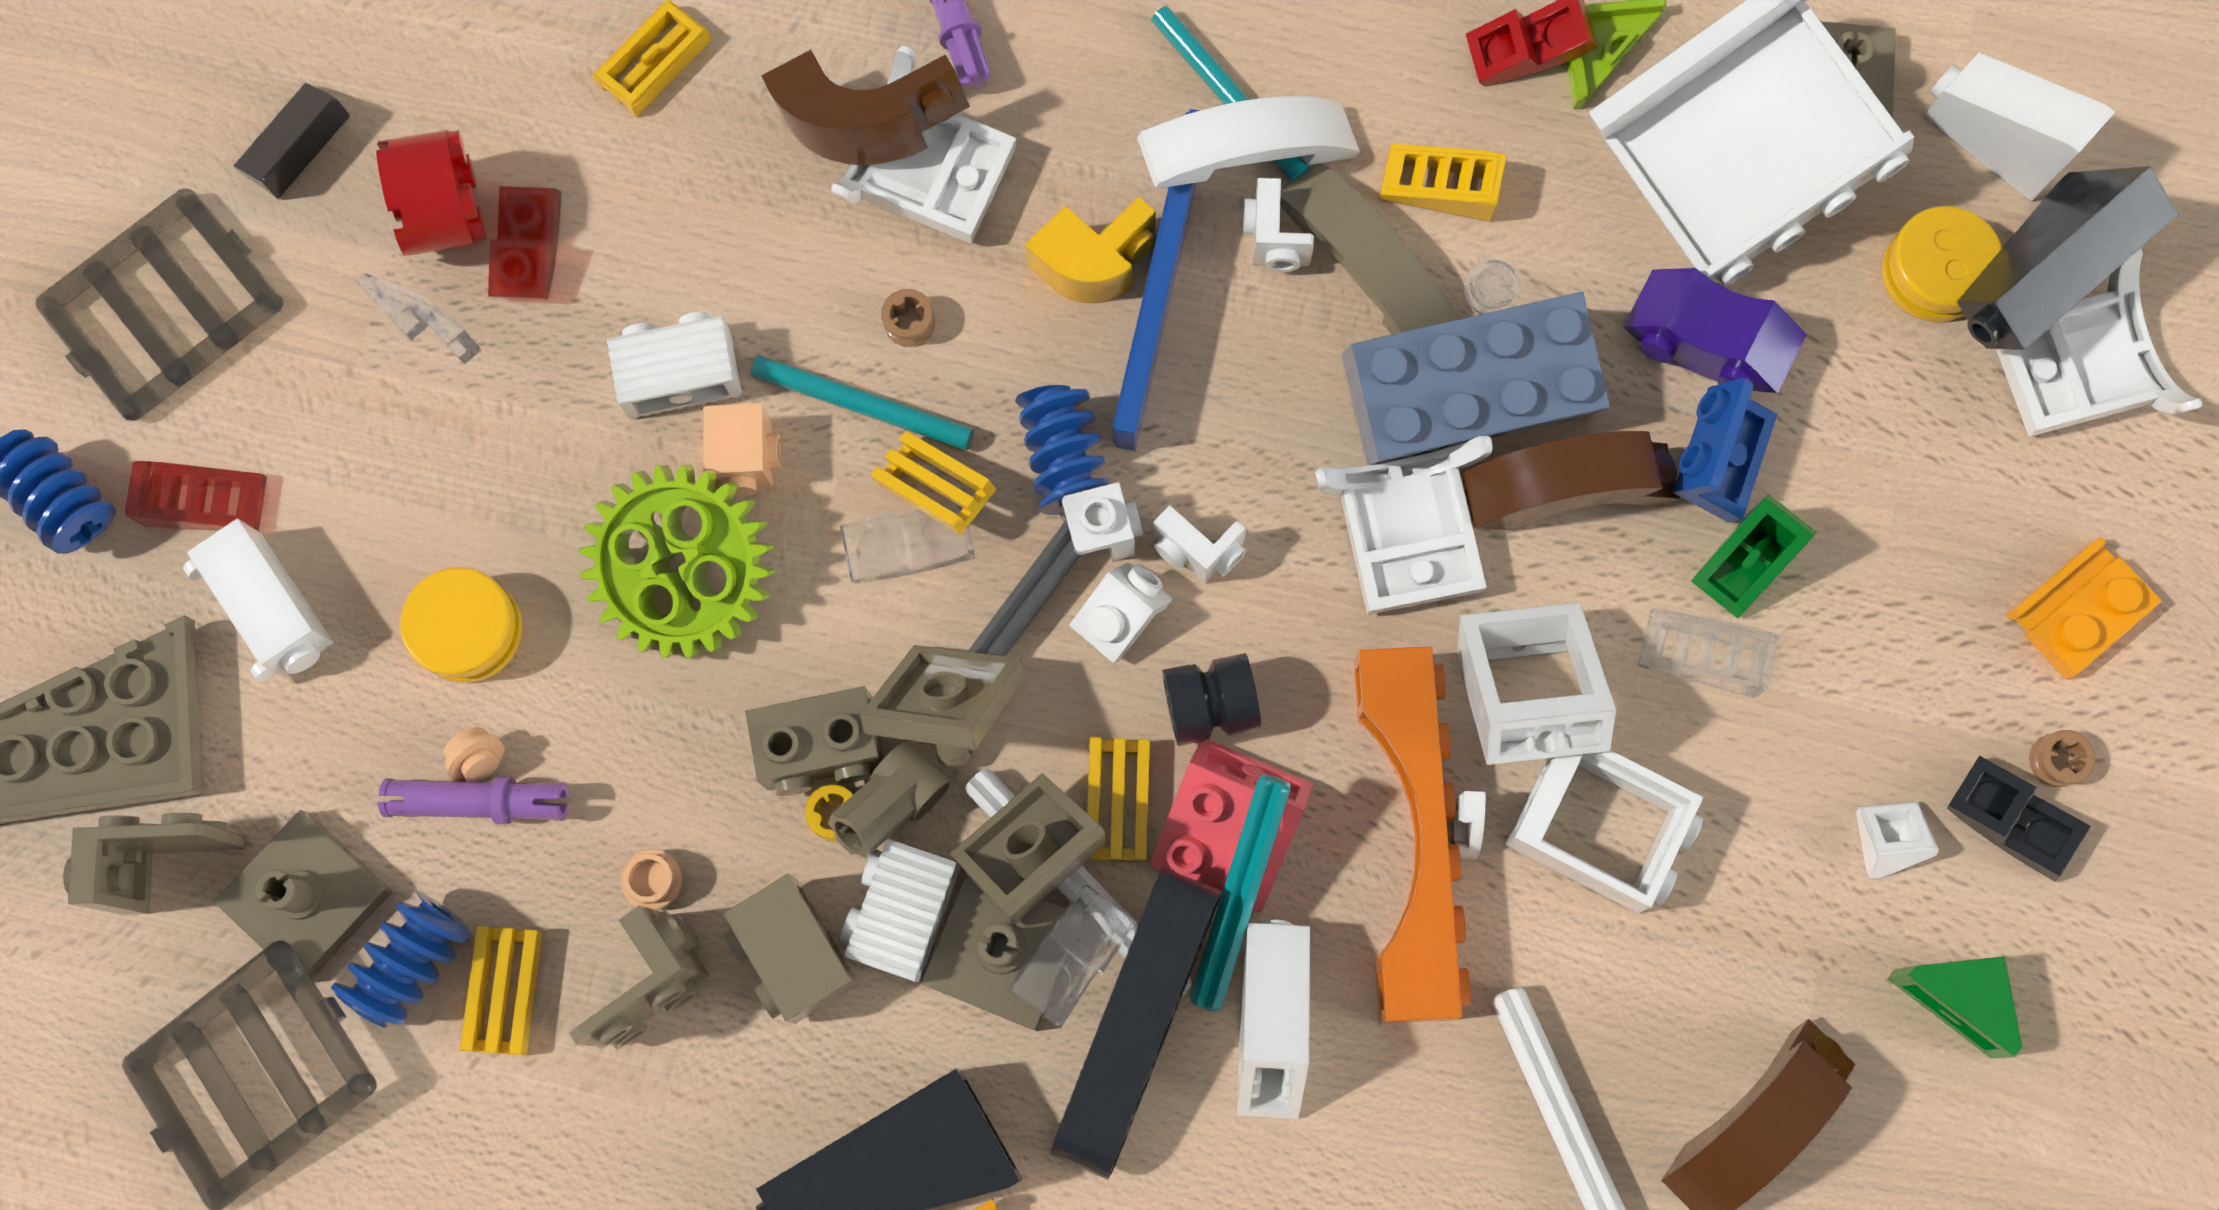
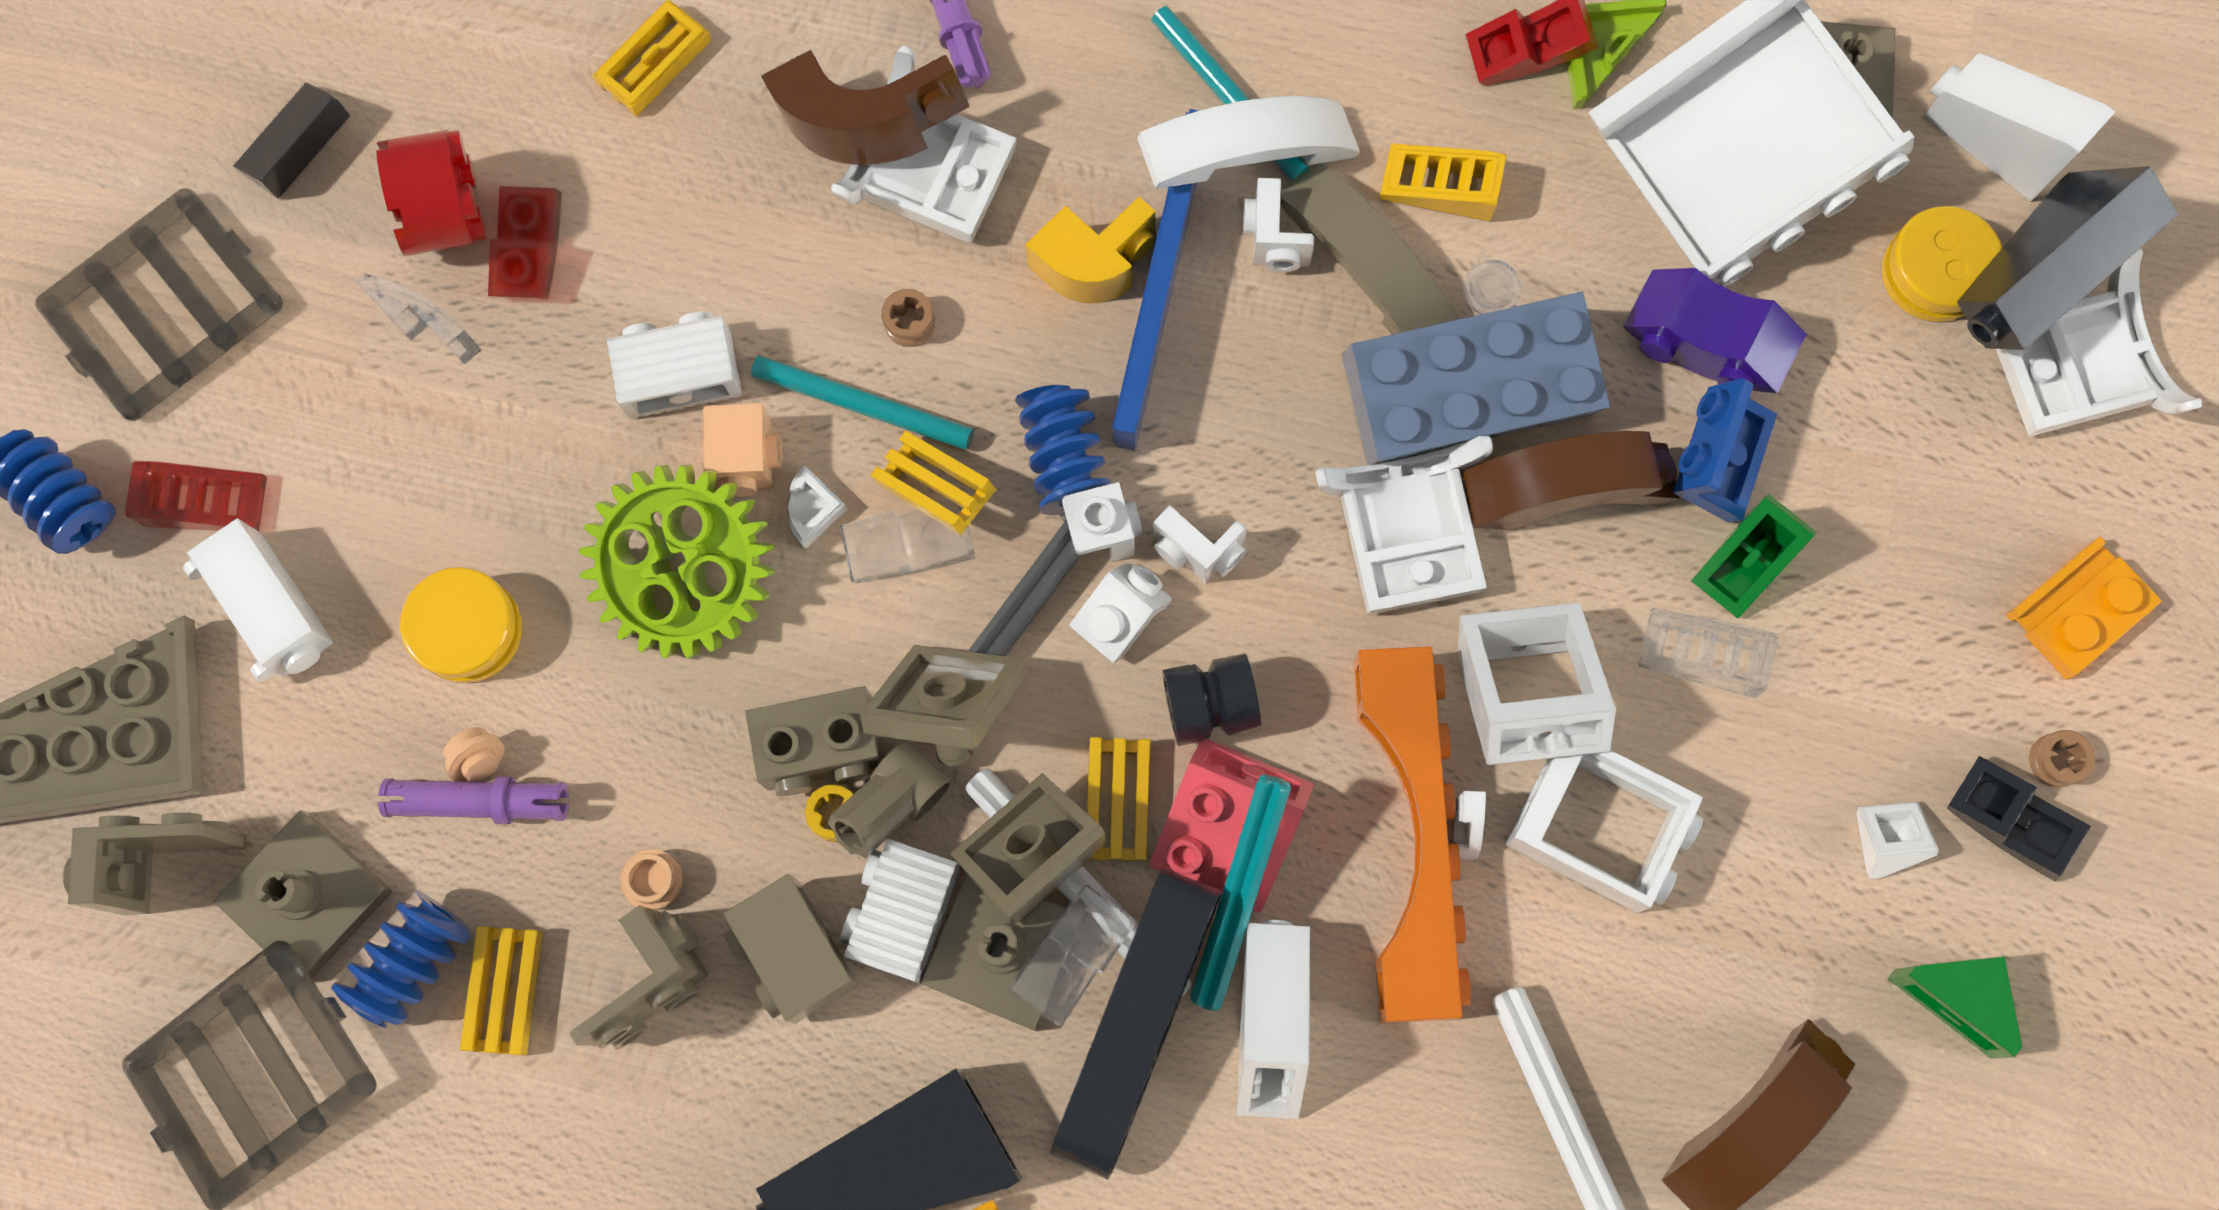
(811, 507): none -> white tile

